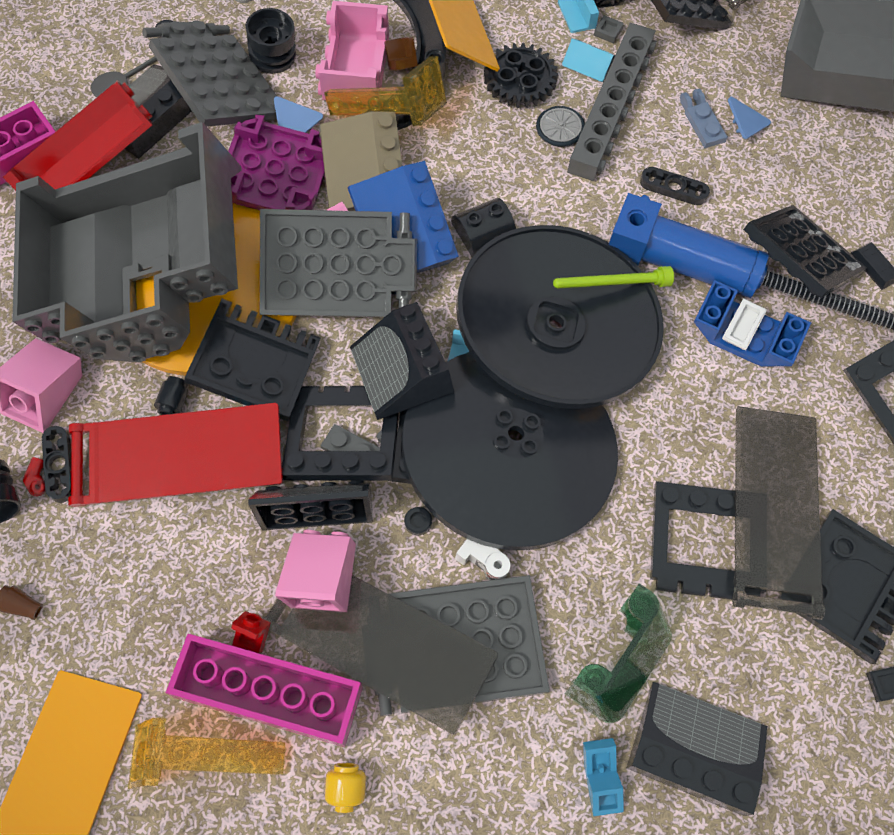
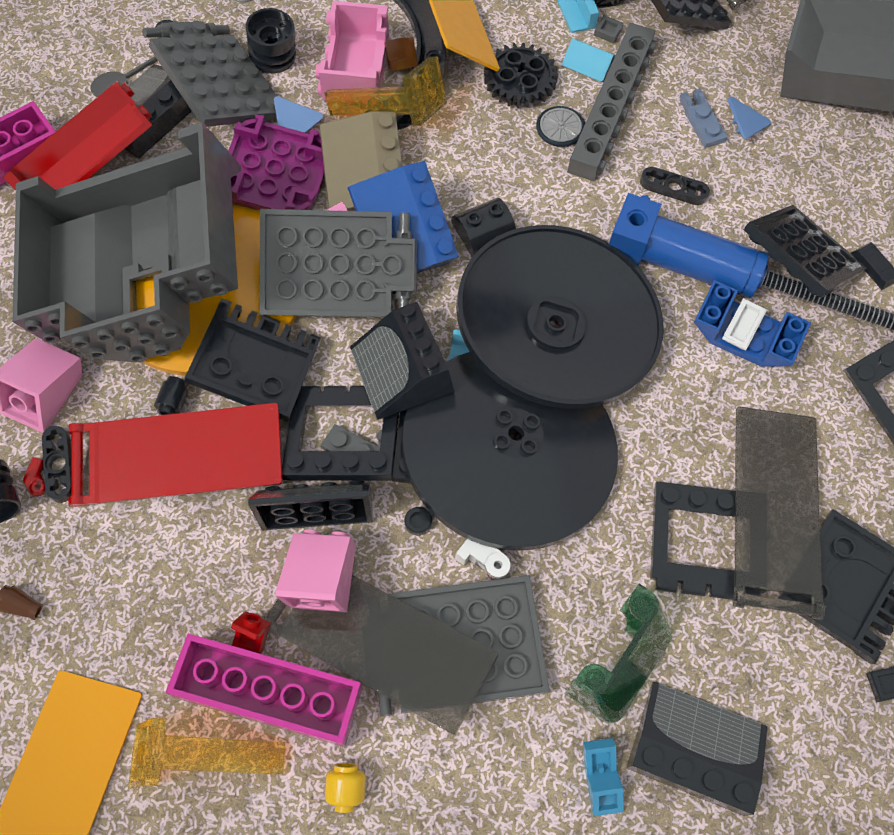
(662, 276): lime piece -> none

